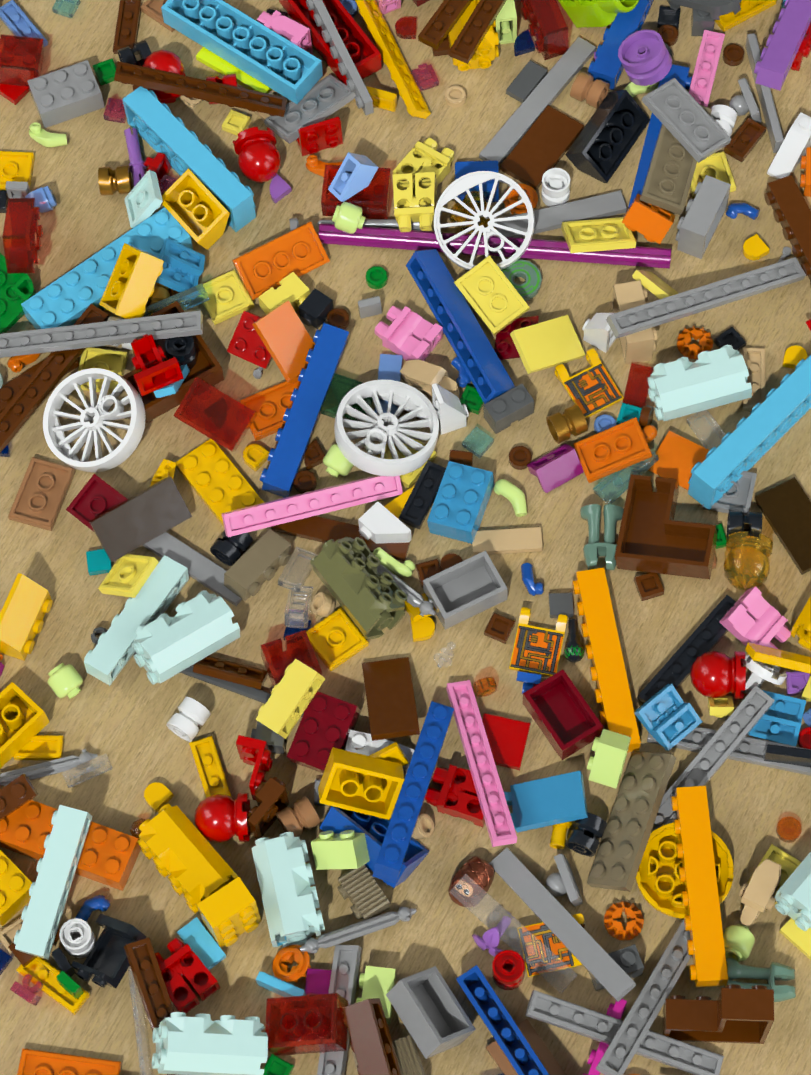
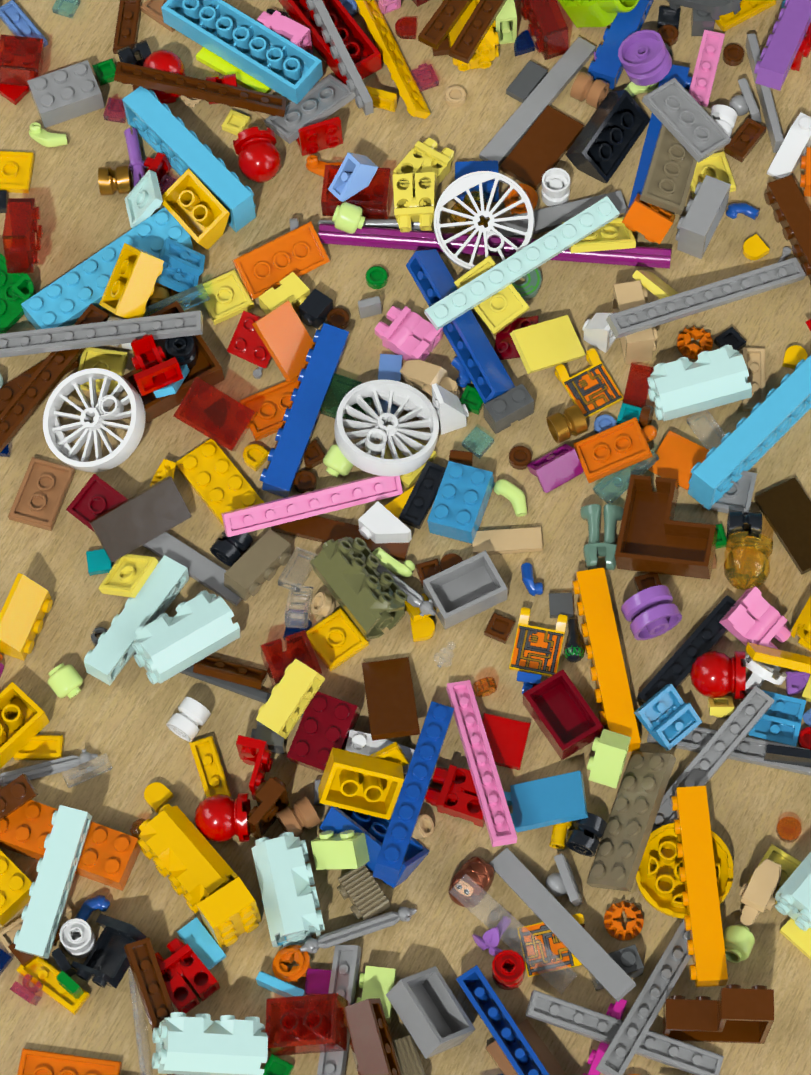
(17, 189): light grey tile -> none
(17, 362): orange arm -> none
(43, 198): medium blue piece -> none
(278, 189): medium lavender tile -> none
(521, 263): none -> light aqua plate
(651, 612): none -> medium lavender wheel
(775, 972): sand green piece -> none

